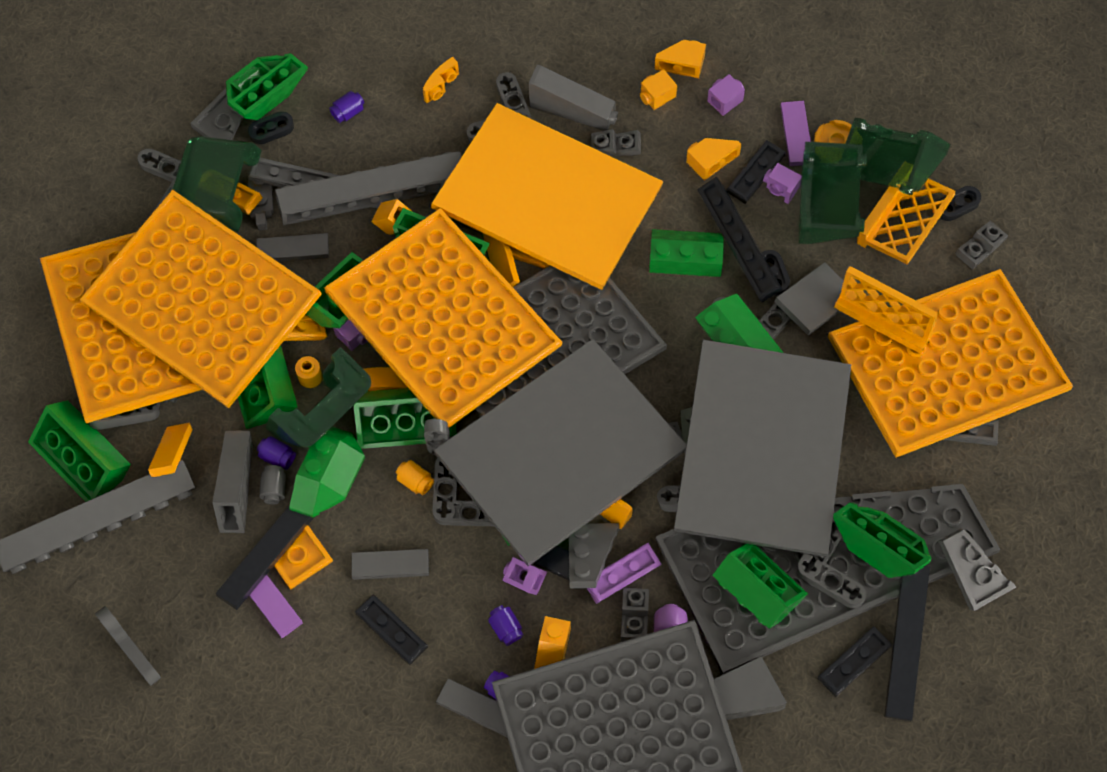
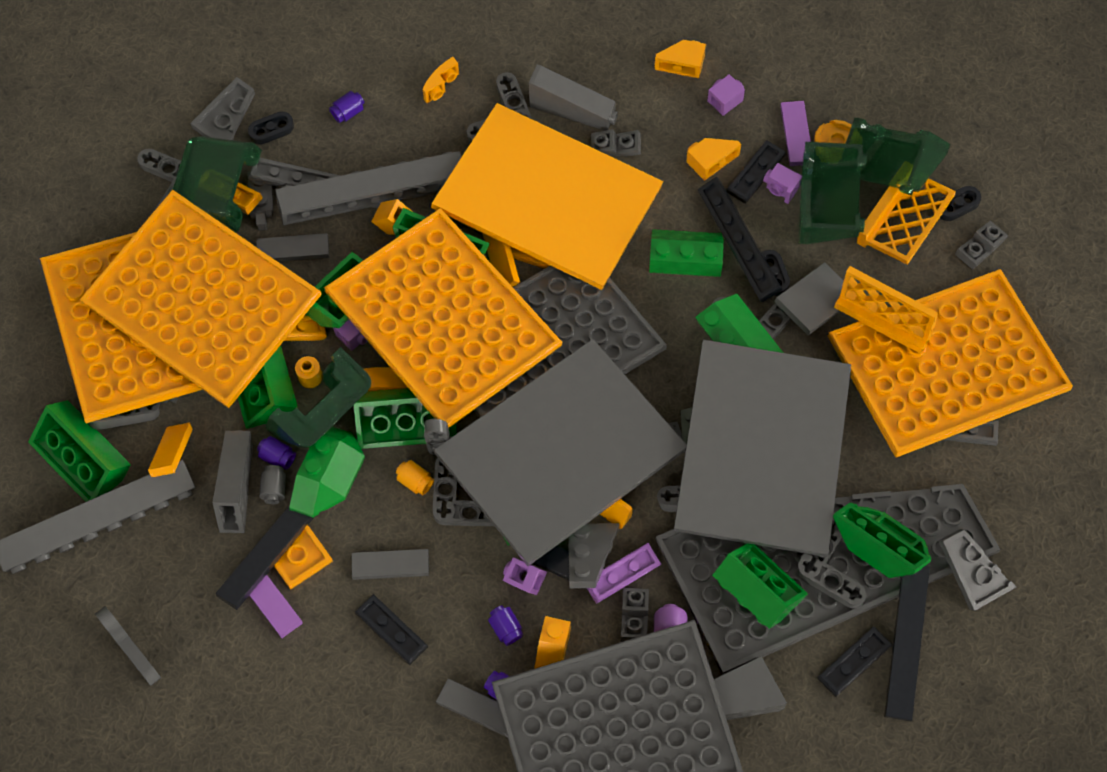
(263, 84): green wedge -> none
(658, 89): light orange brick -> none

